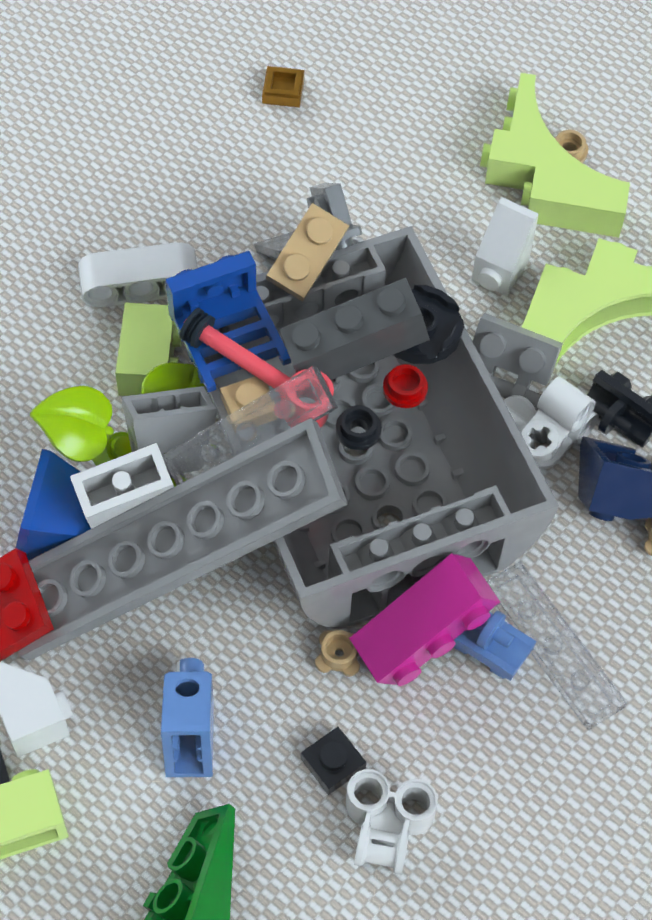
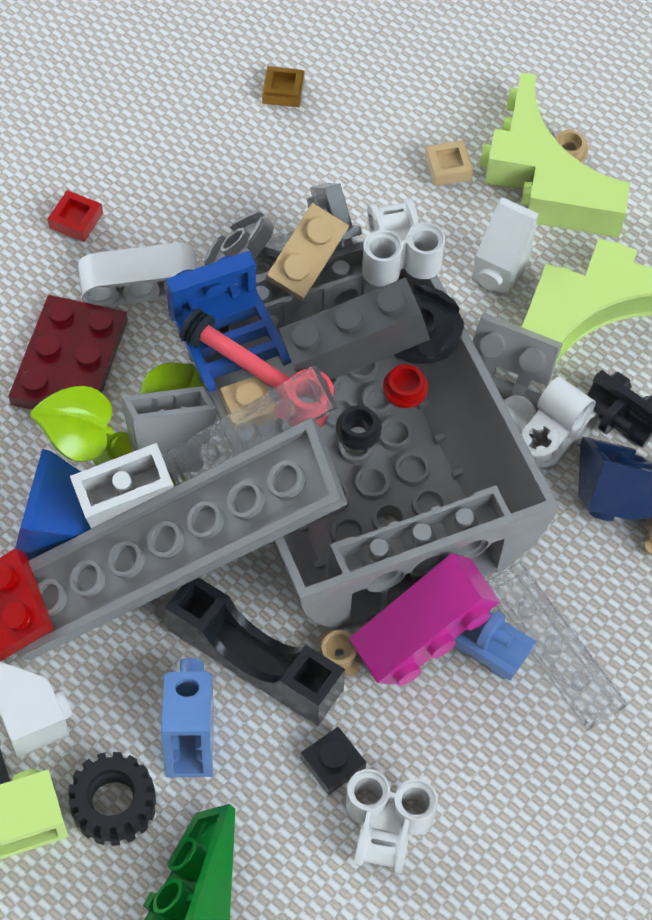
(68, 349): none -> dark red plate
(75, 215): none -> red plate
(106, 771): none -> black tyre
(145, 342): yellowish green piece -> none
(249, 234): none -> light grey plate
(287, 673): none -> black arch
(401, 243): none -> white piece
(449, 163): none -> tan plate

